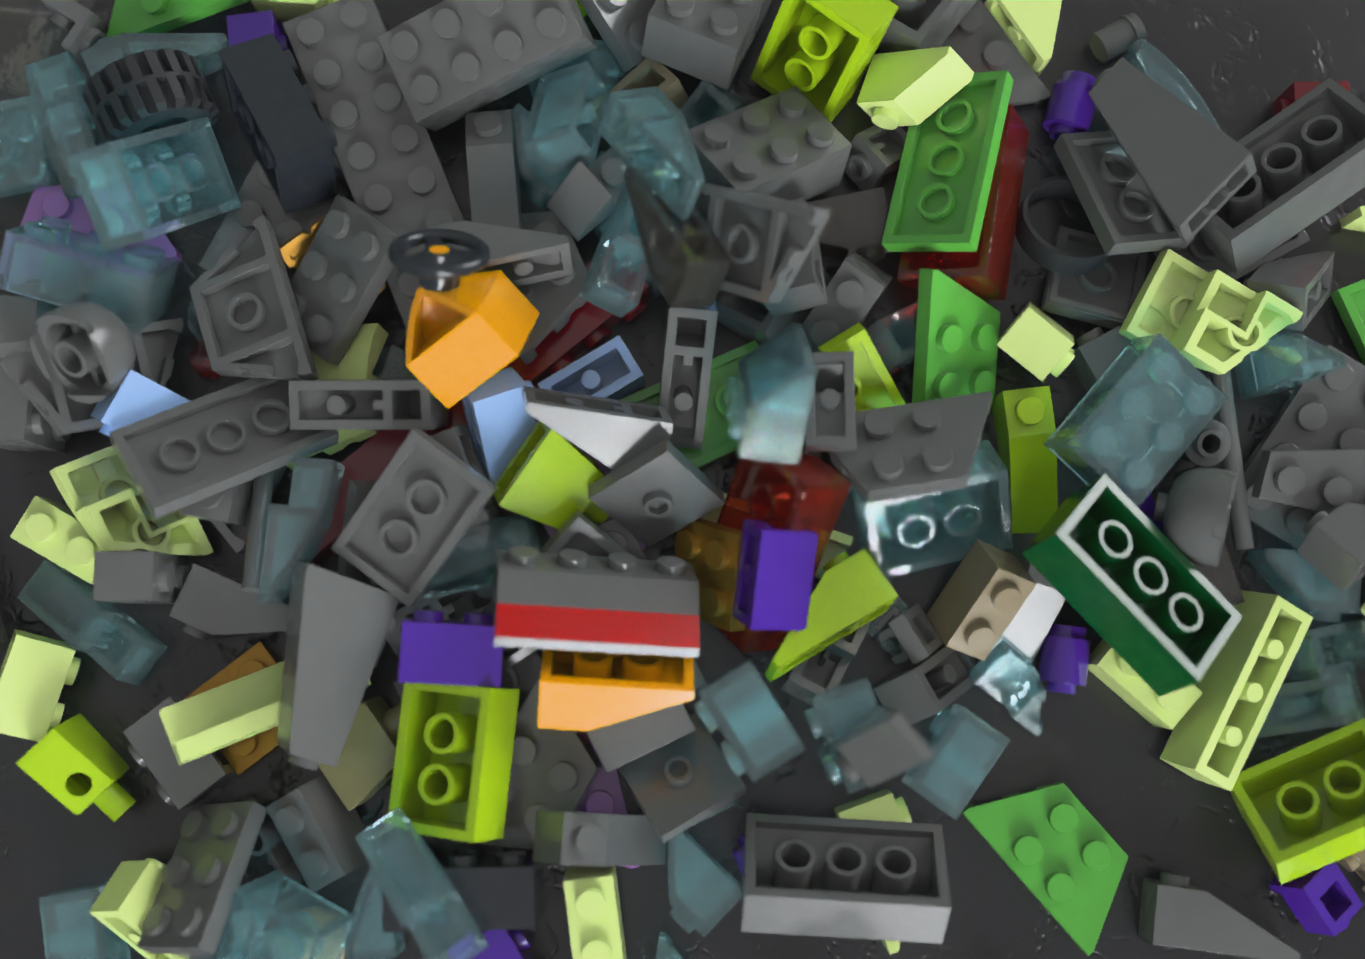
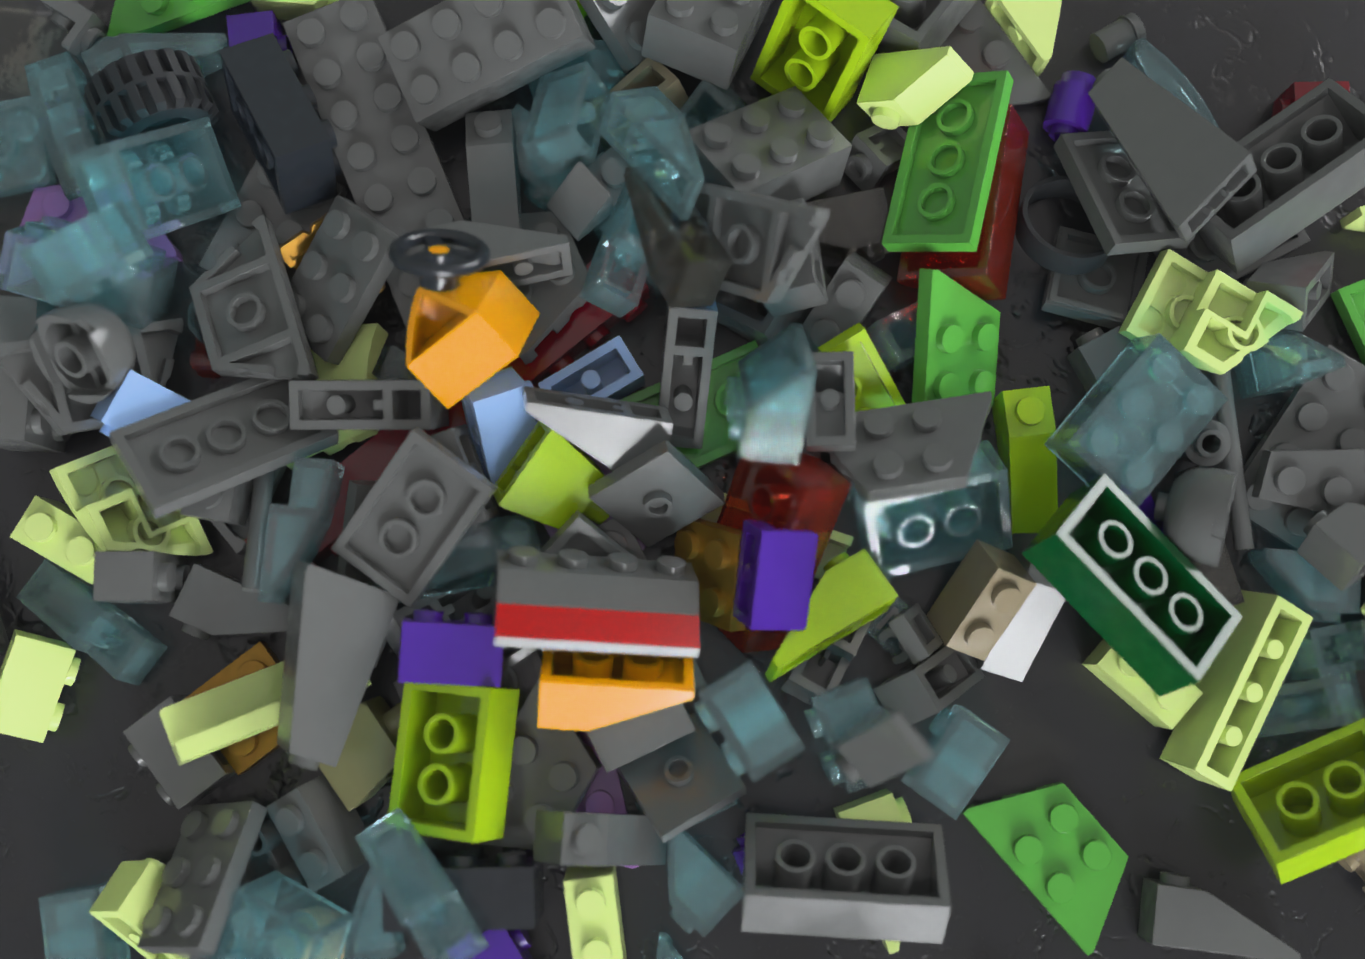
(79, 768): lime torso -> none
(87, 252): none -> clear light blue brick
(1013, 683): clear light blue slope -> none
(1038, 343): yellowish green brick -> none
(1065, 658): dark purple brick -> none
(1320, 900): dark purple brick -> none

